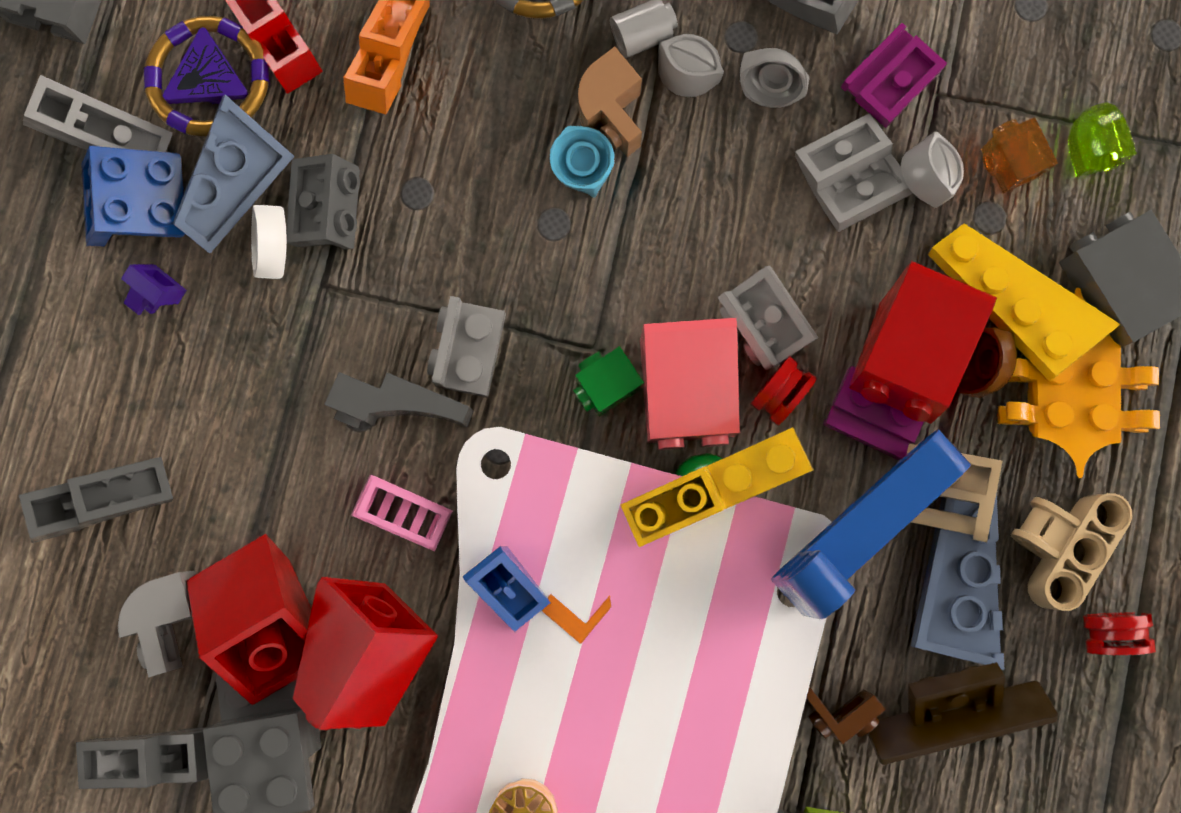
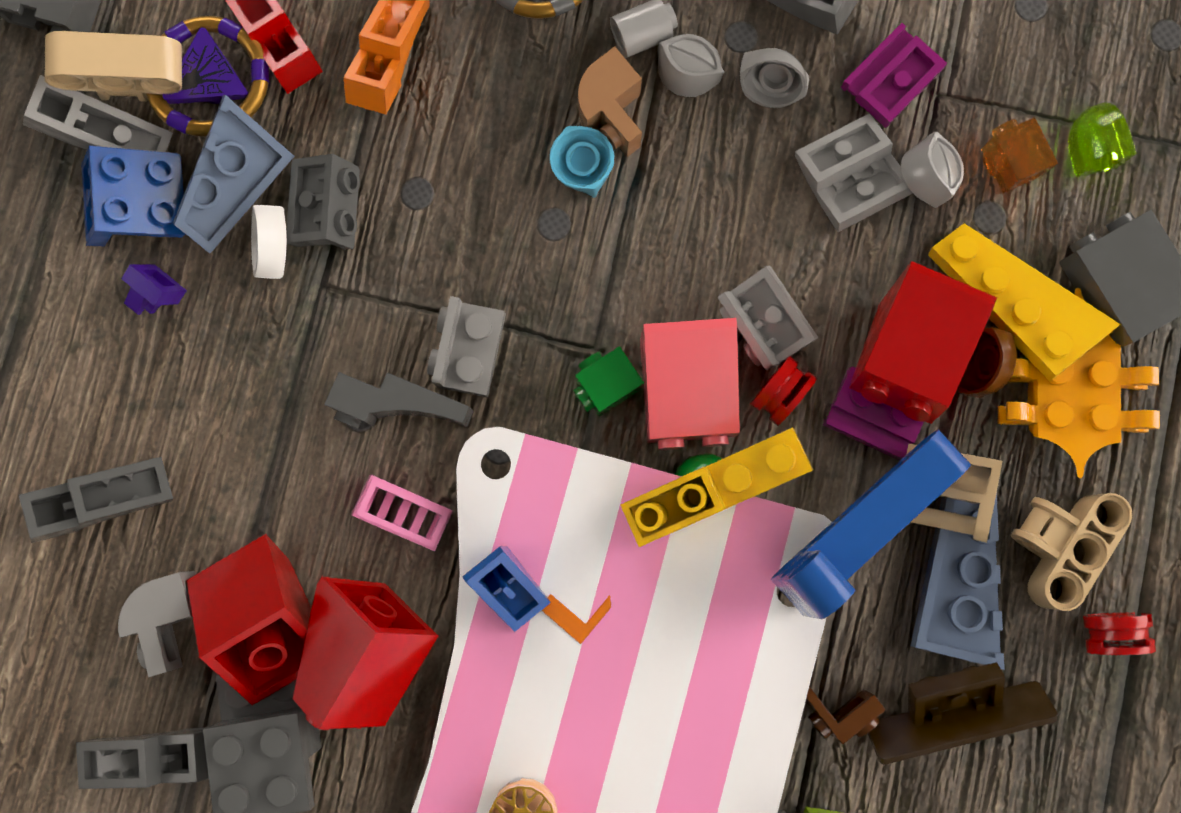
(113, 63): none -> tan piece

